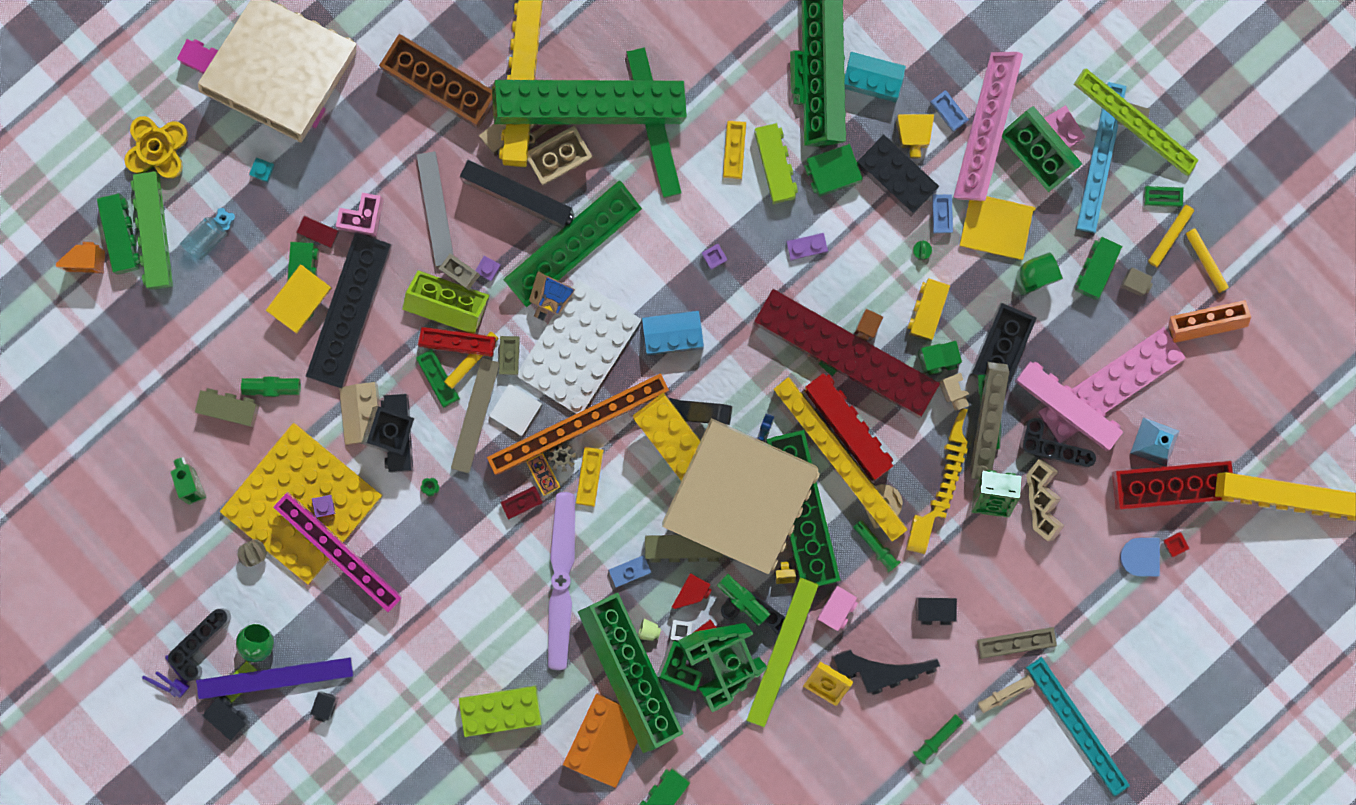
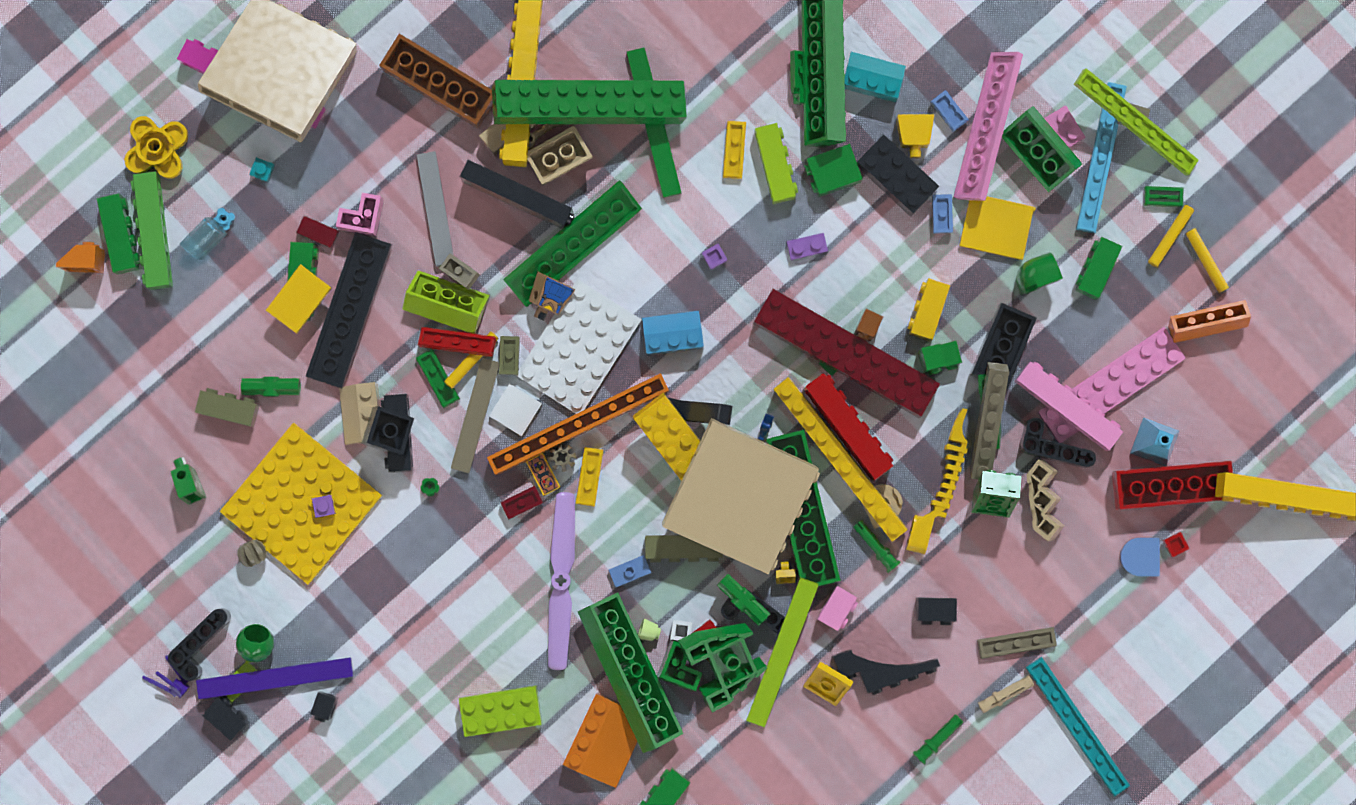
(337, 552): dark pink brick -> none
(488, 268): medium lavender plate -> none
(692, 592): red slope -> none
(922, 250): green tile -> none
(953, 392): tan hips -> none
(1137, 282): dark tan brick -> none

